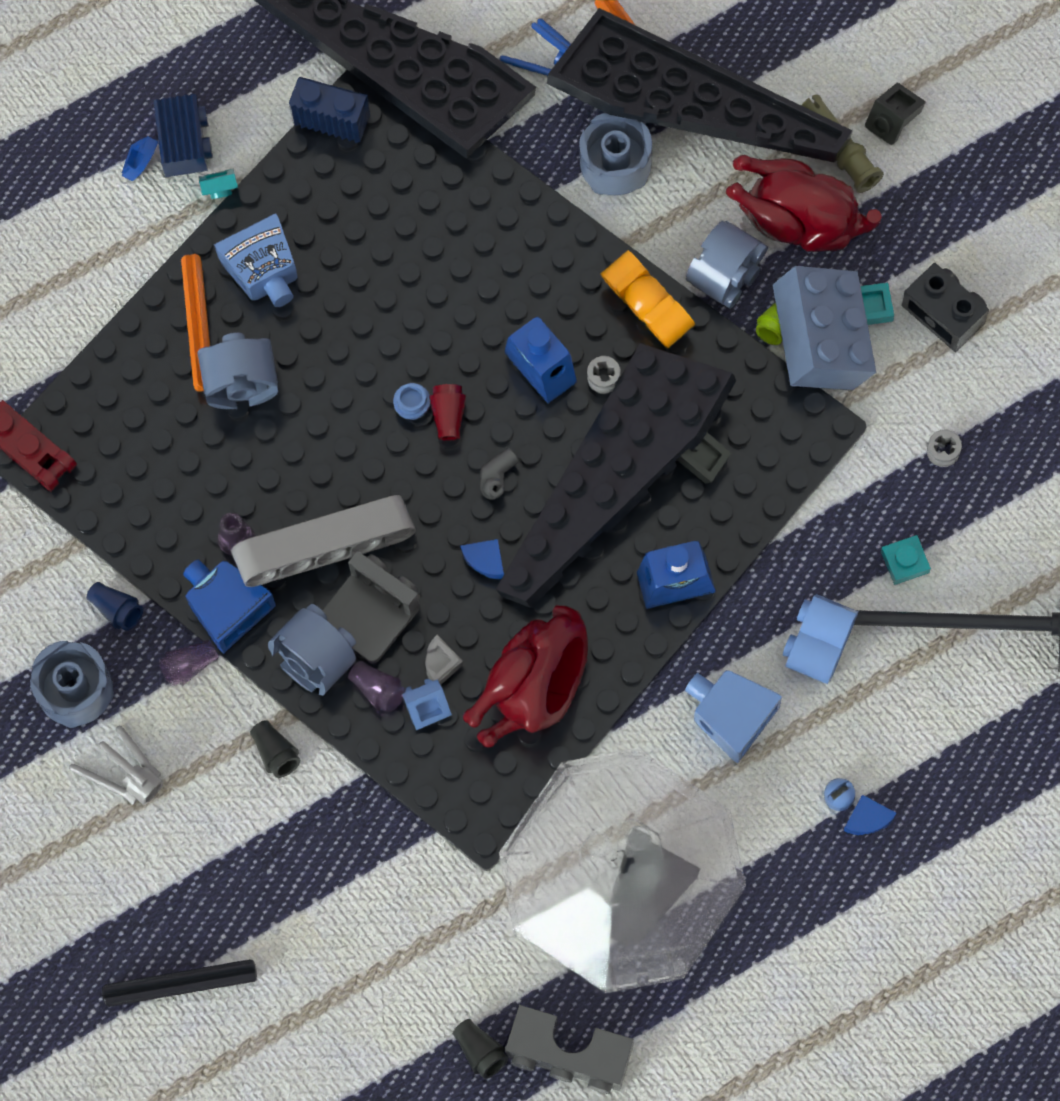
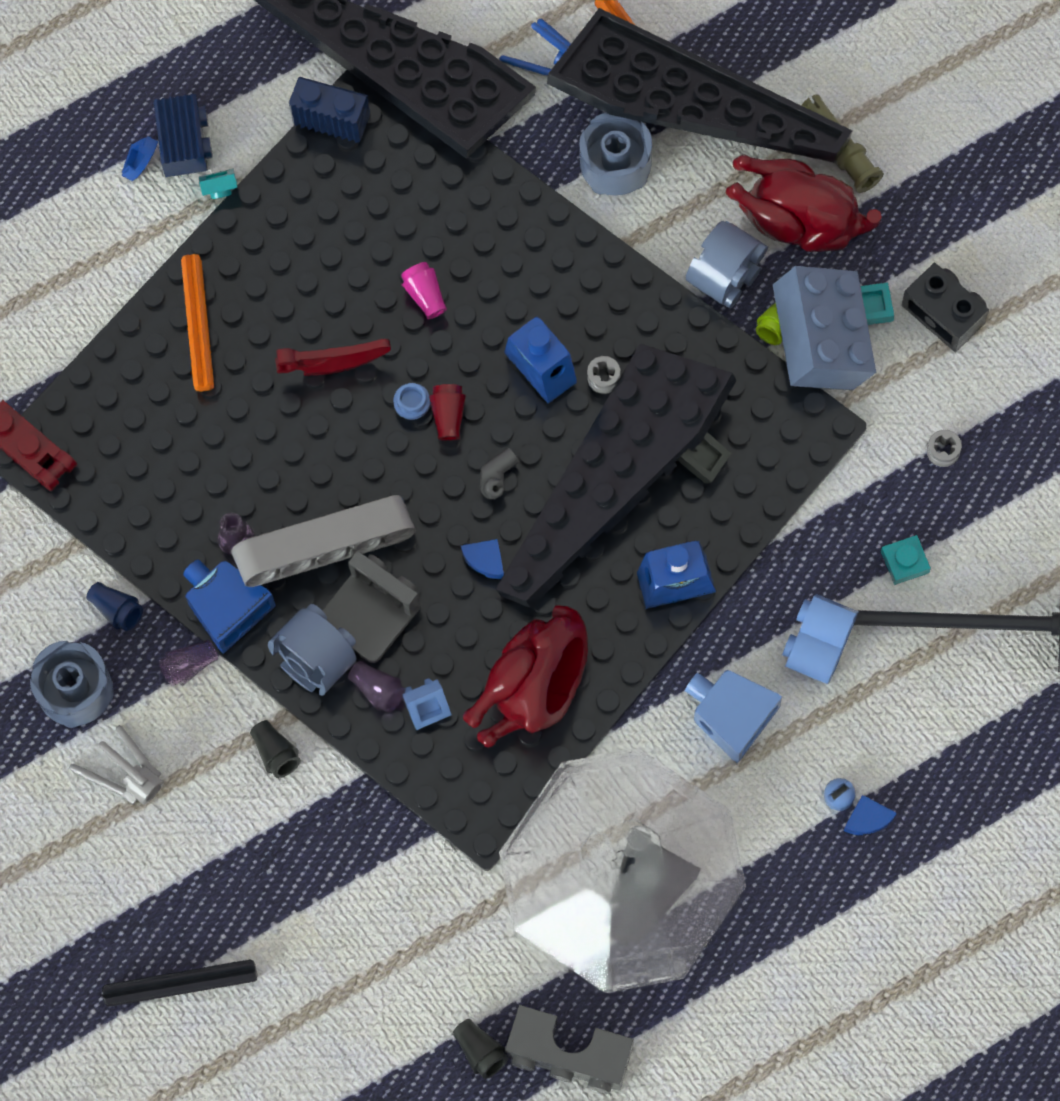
(238, 371): sand blue brick -> none
(260, 261): medium blue torso -> none
(332, 359): none -> dark red piece
(423, 287): none -> dark pink cone
(441, 660): light grey tile -> none
(648, 299): light orange piece -> none
(893, 112): pearl dark grey bracket -> none

